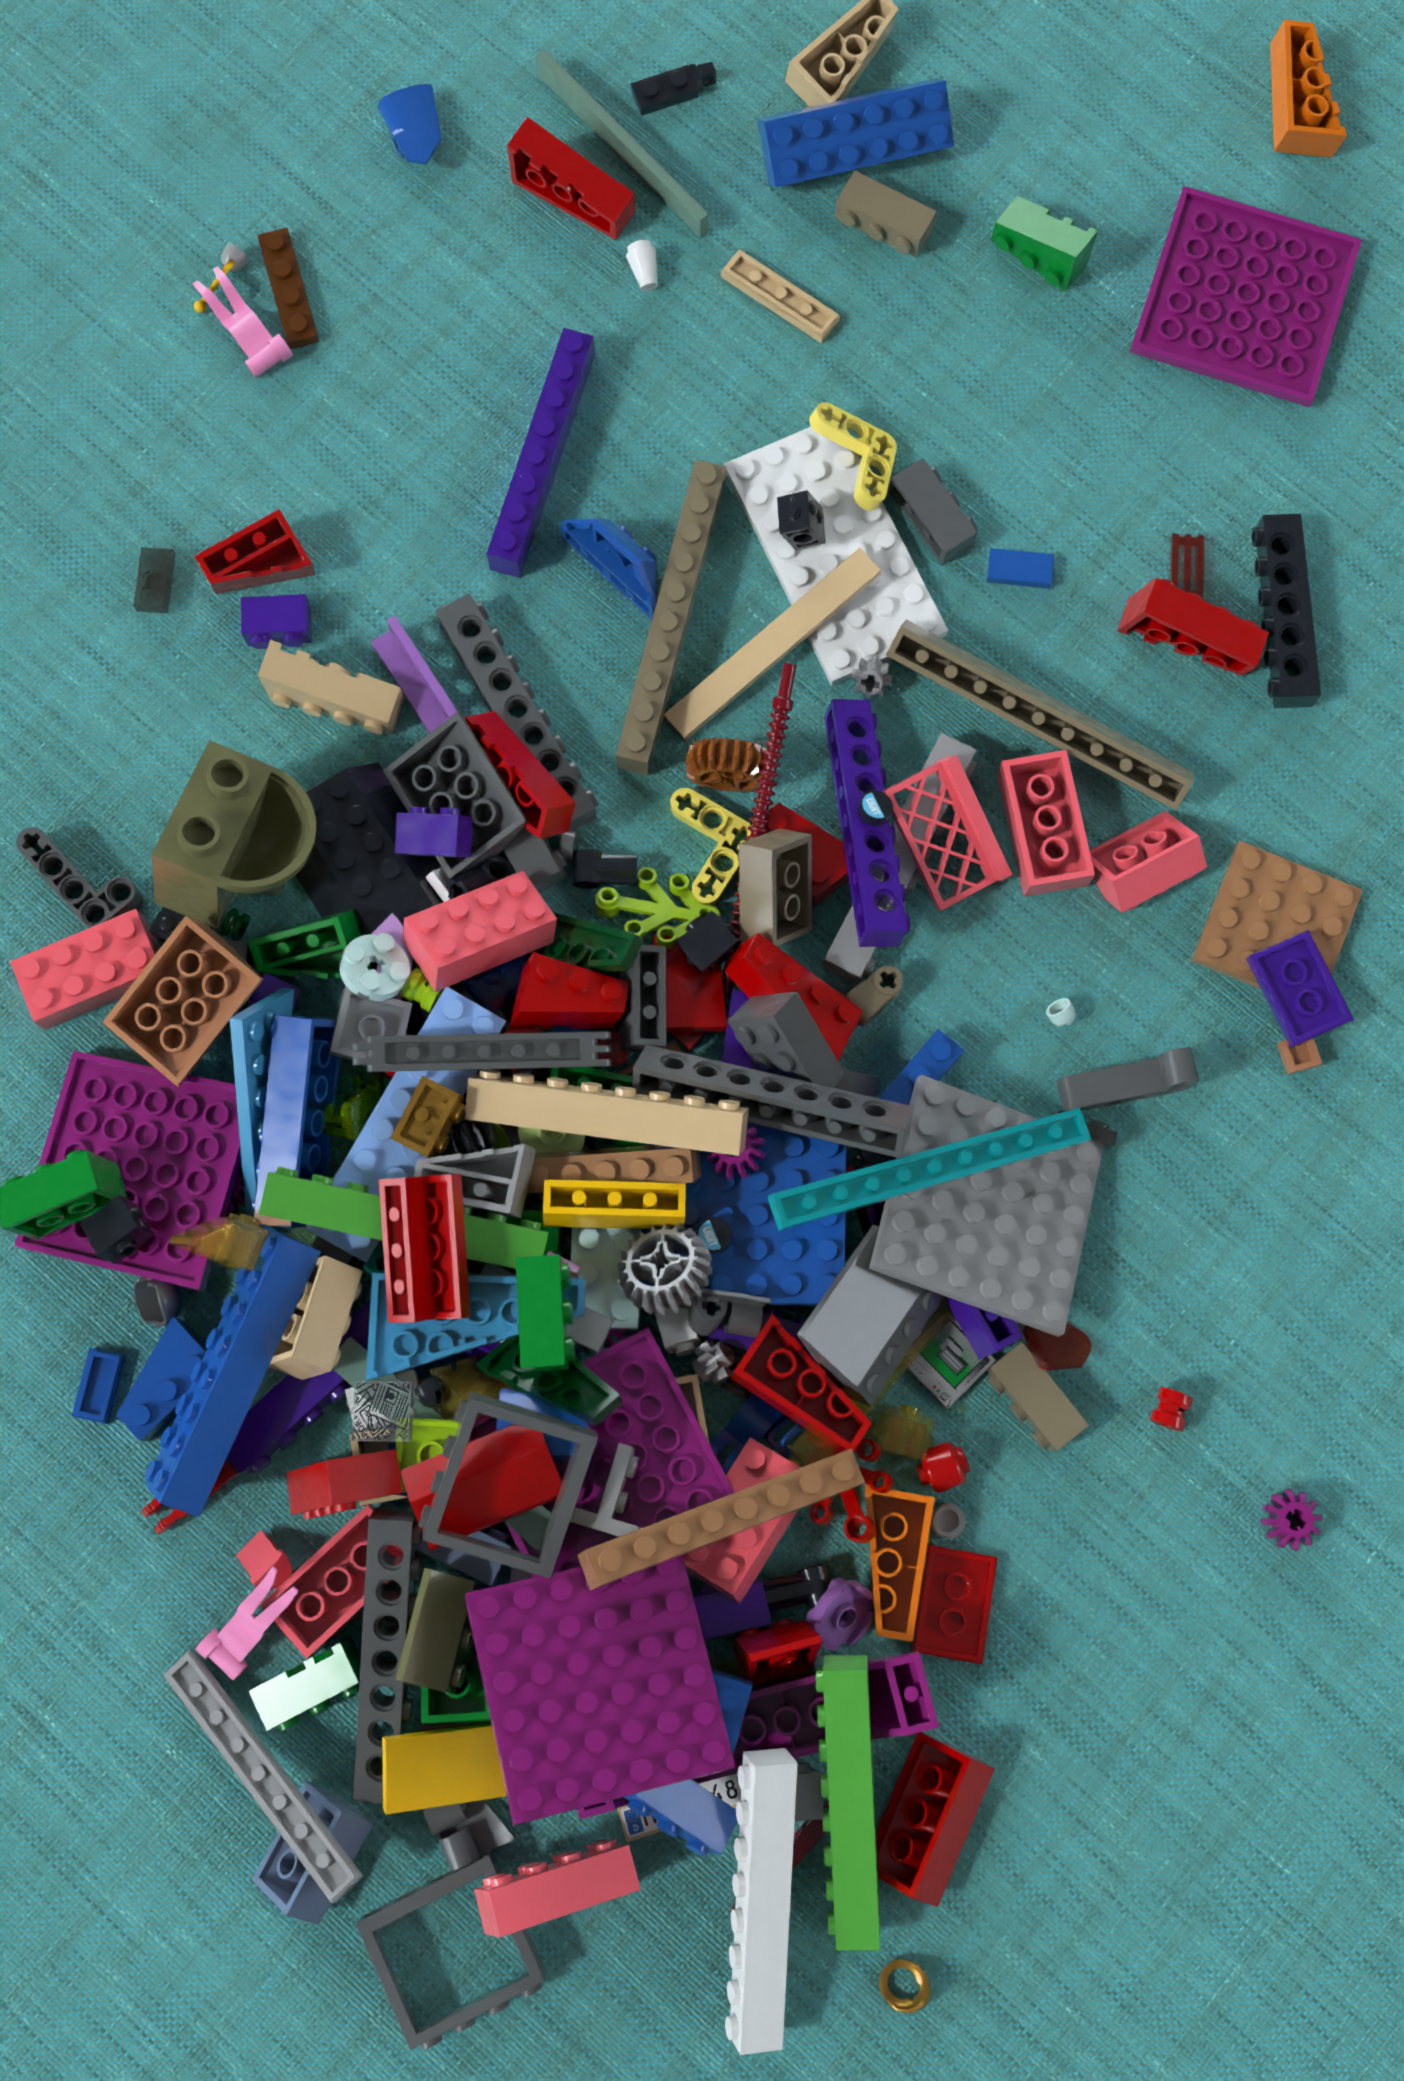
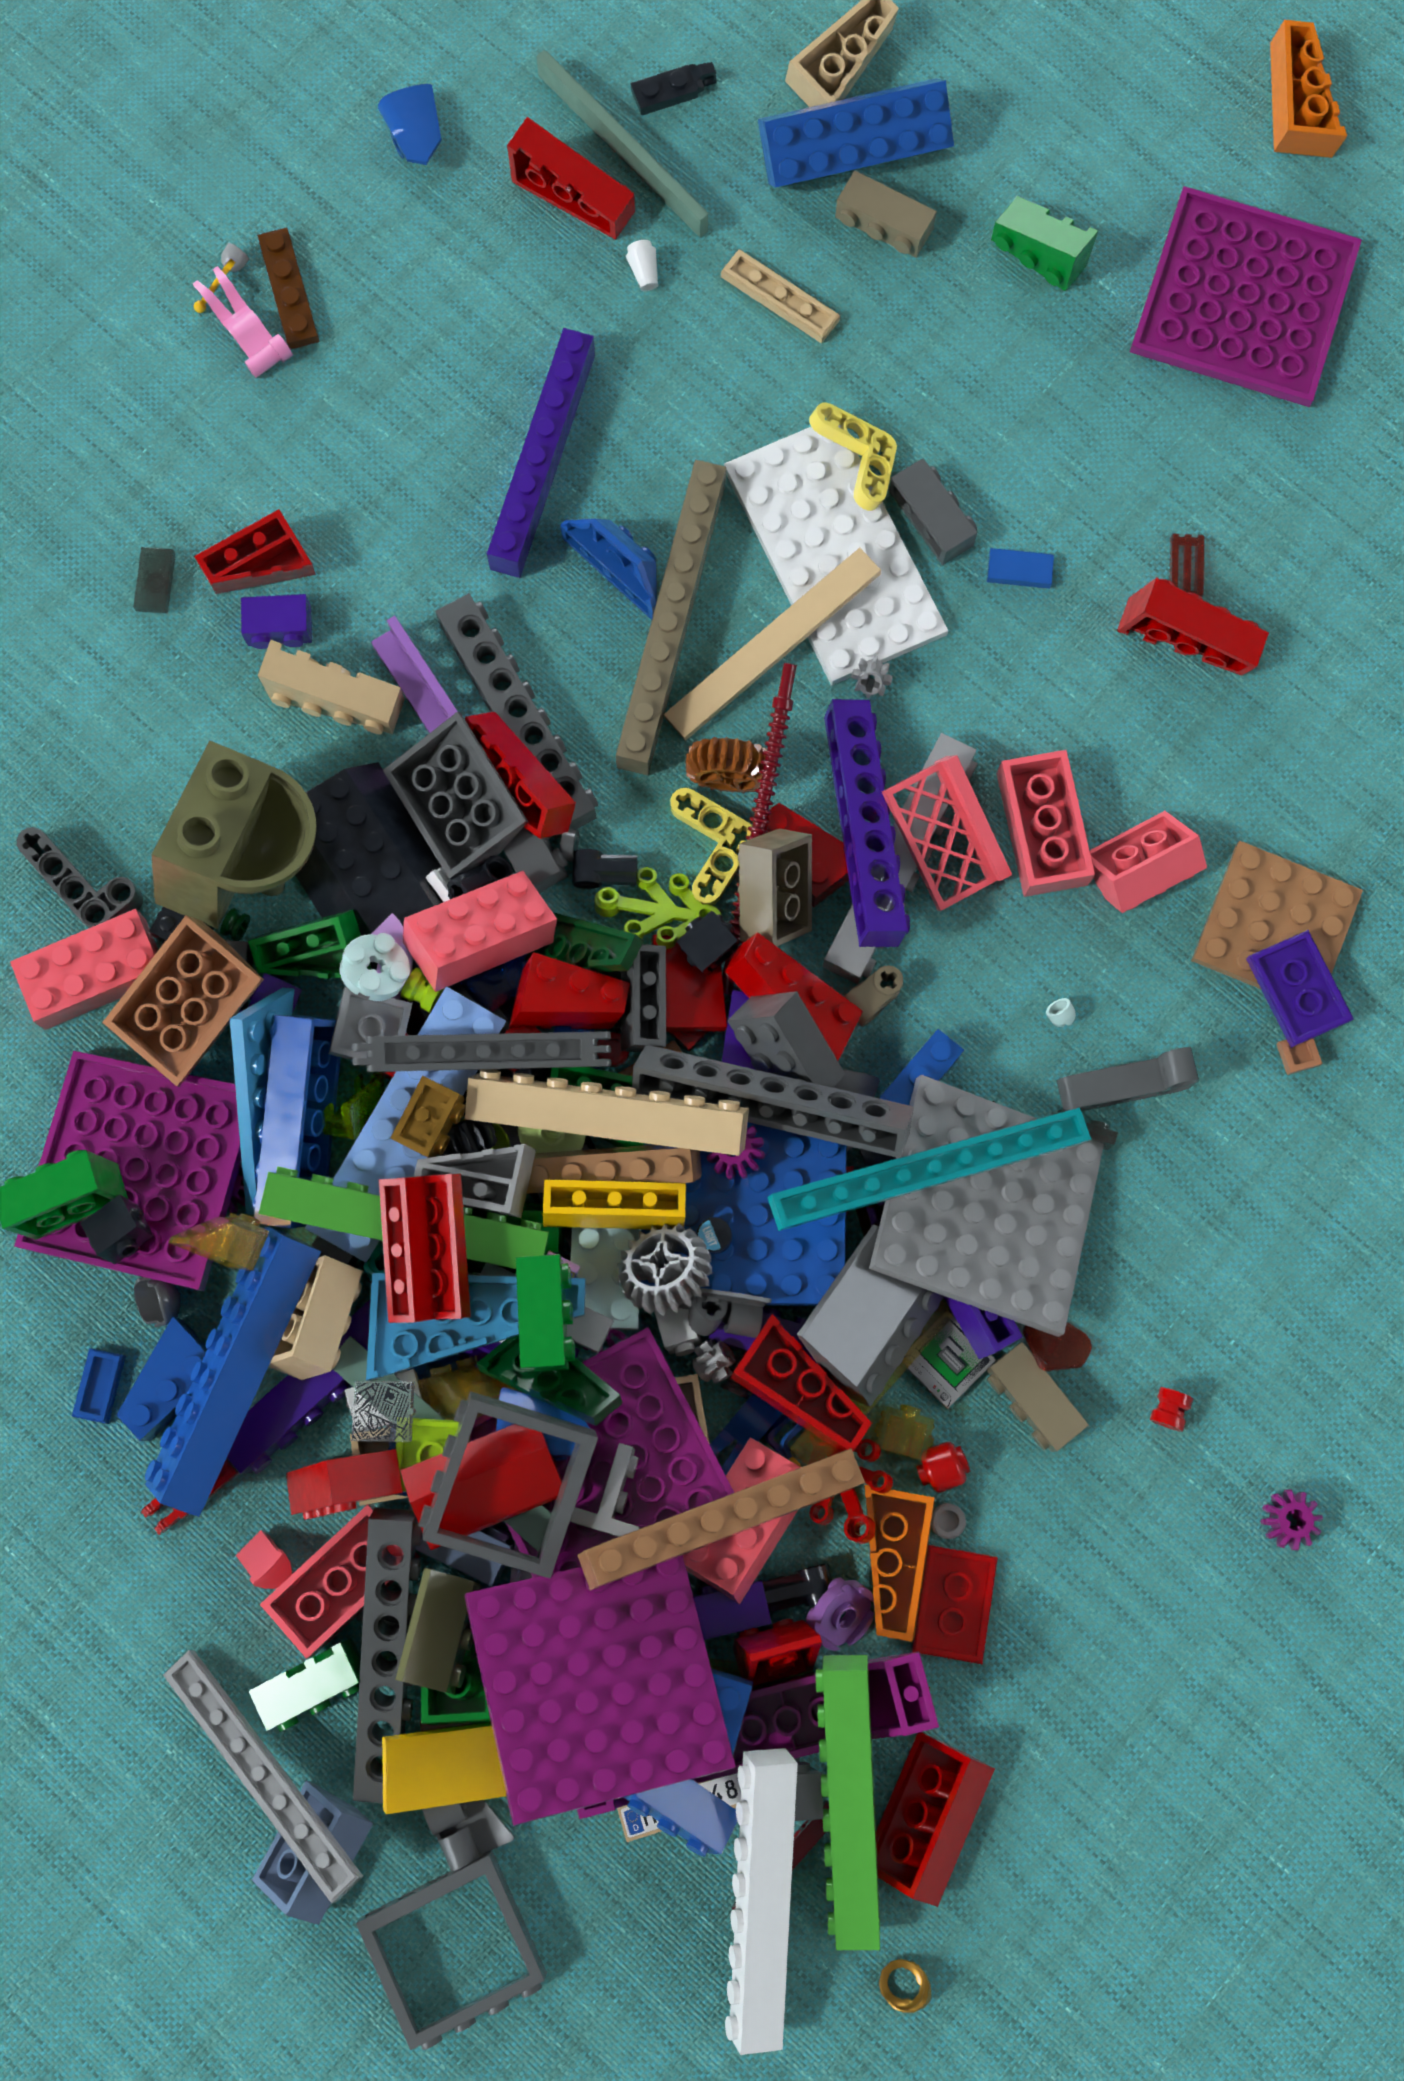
(244, 1631): bright pink flag -> none
(430, 1392): black hinge -> none
(433, 834): dark purple brick -> none
(556, 1889): coral brick -> none
(801, 520): black head -> none
(875, 808): tile -> none
(1041, 714): dark tan brick -> none
(1286, 534): black brick -> none

